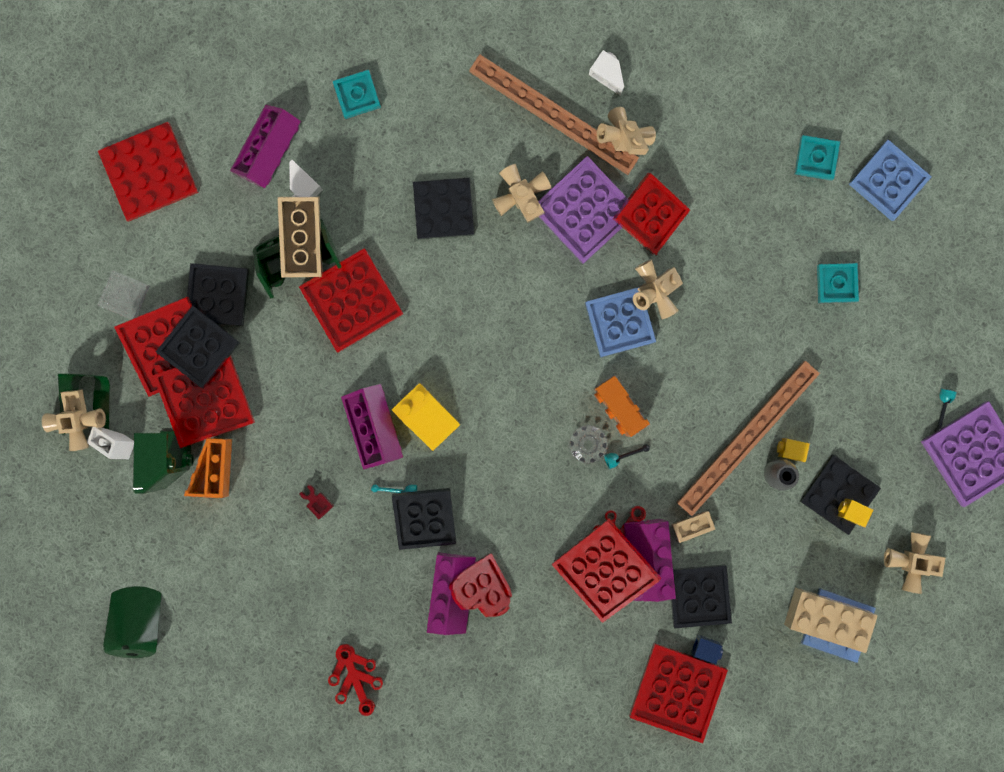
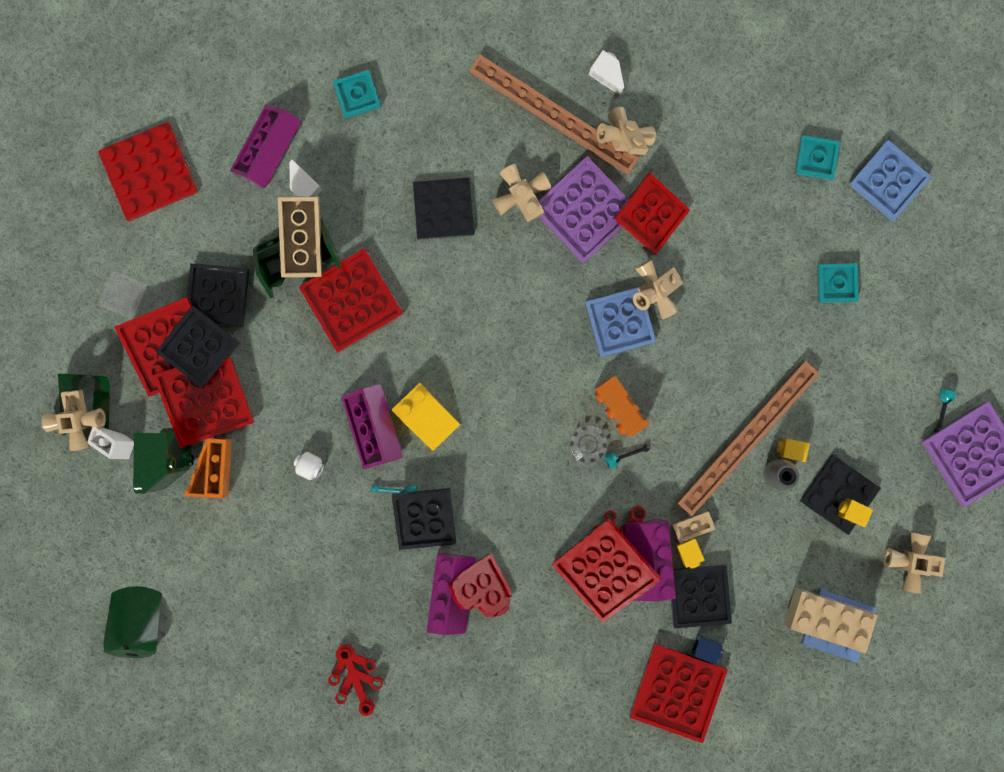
(308, 466): none -> white head
(318, 504): dark red plate -> none
(689, 553): none -> yellow brick

